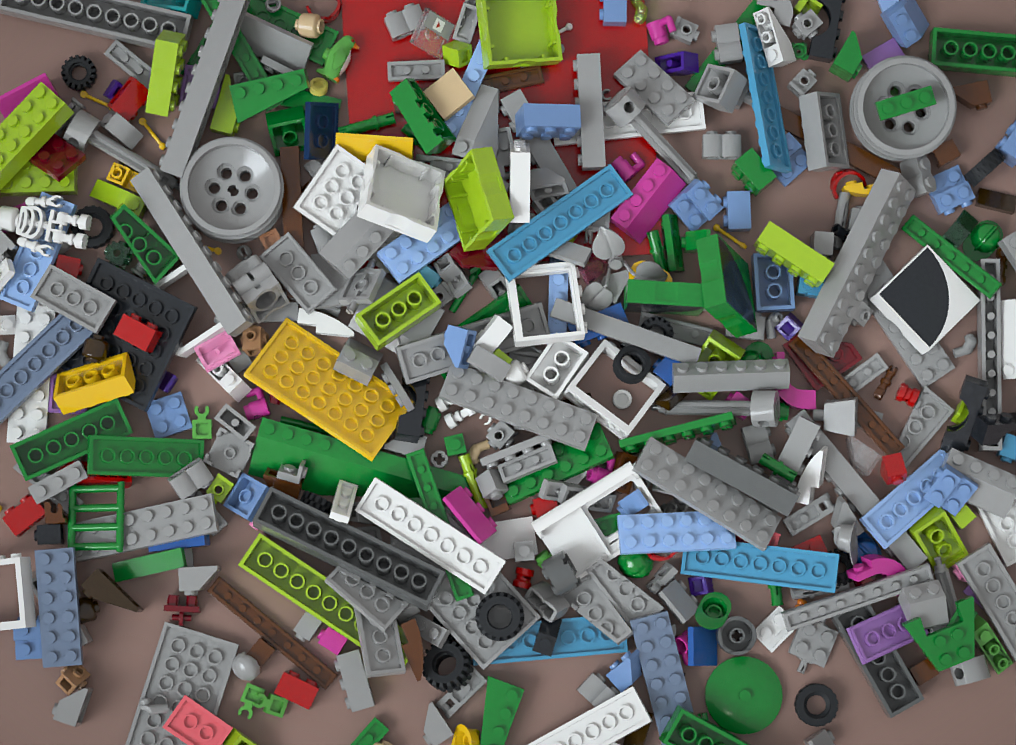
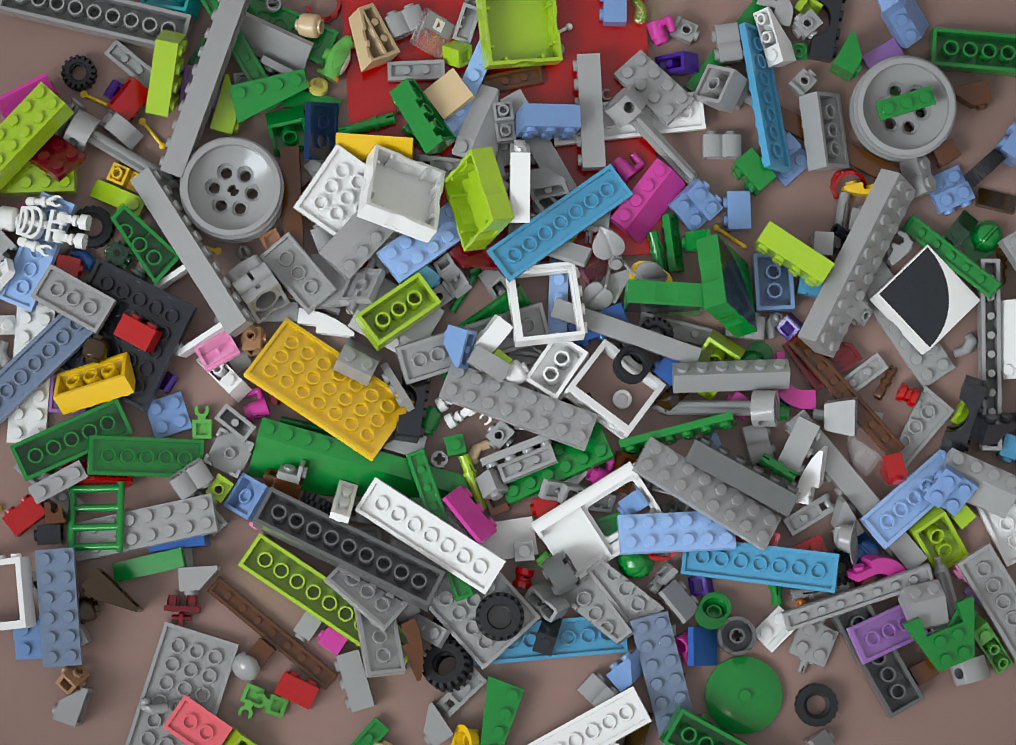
(86, 258): none -> blue arm
(371, 38): none -> tan wedge
(504, 122): none -> light grey slope
(897, 252): none -> light grey hand

